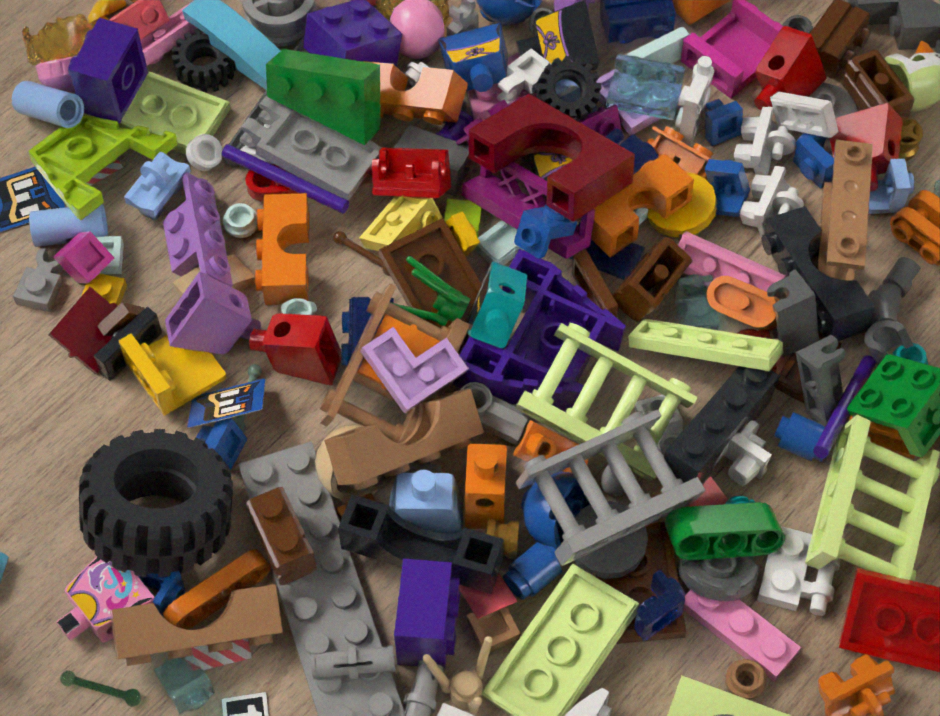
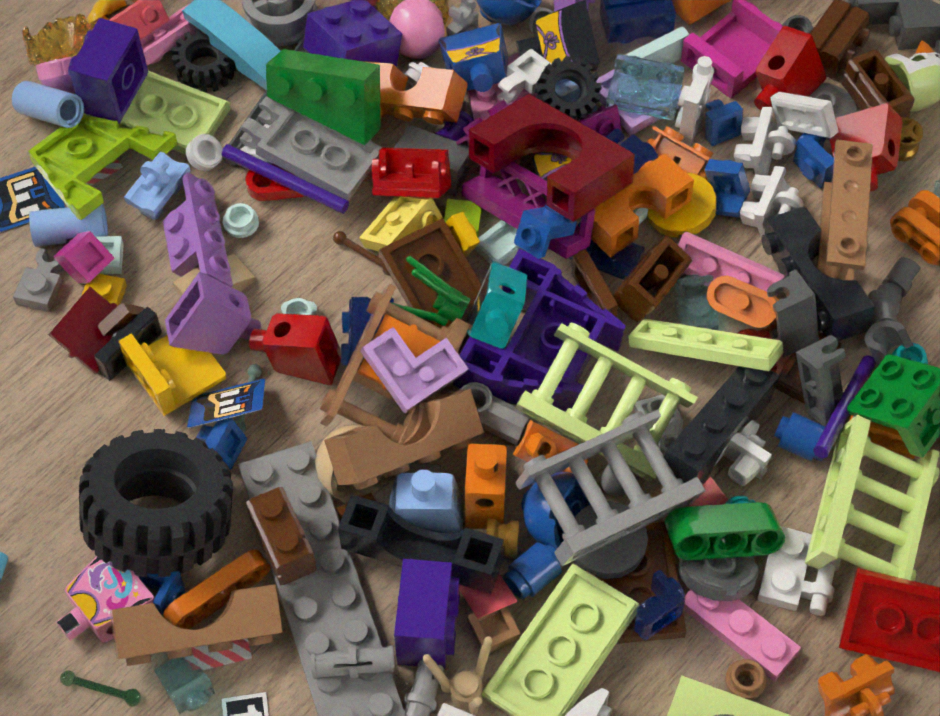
(284, 223): orange arch -> none
(893, 190): light blue bracket -> none

